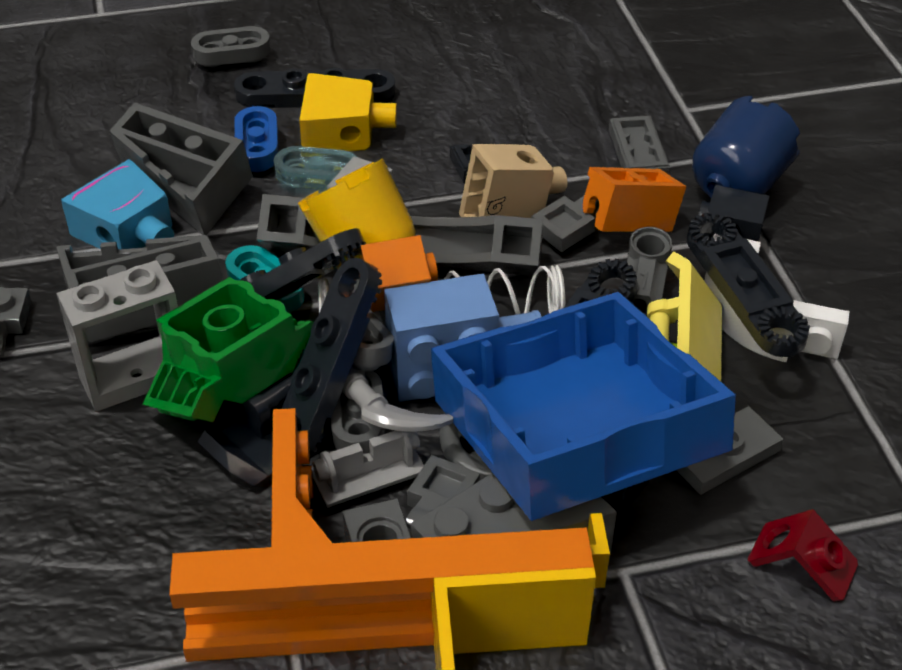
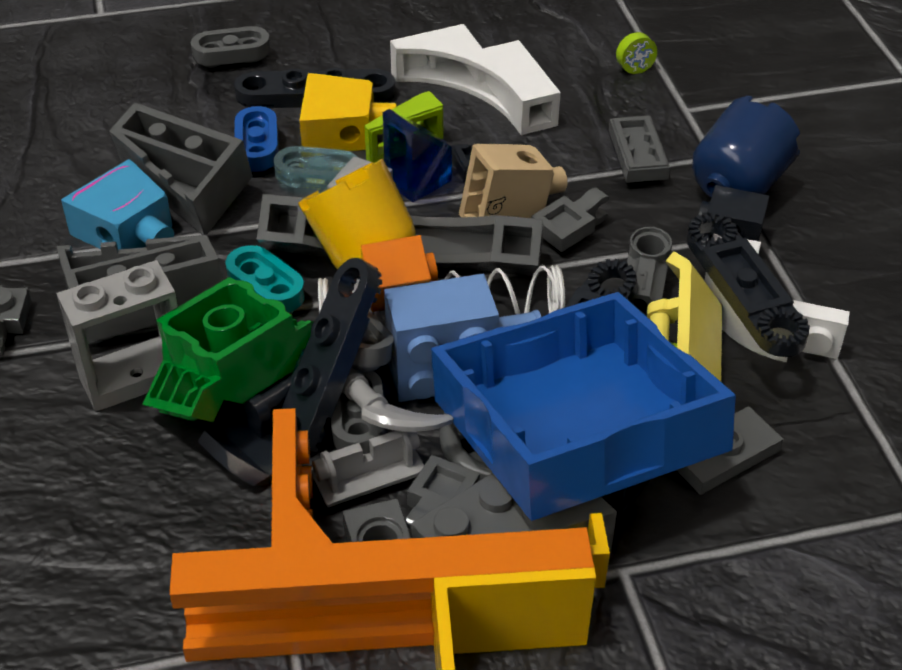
(305, 266): black plate -> none
(416, 155): none -> clear blue slope
(421, 109): none -> lime slope
(497, 74): none -> white arch
(633, 198): orange hinge -> none
(636, 53): none -> lime tile
(813, 547): dark red bracket -> none

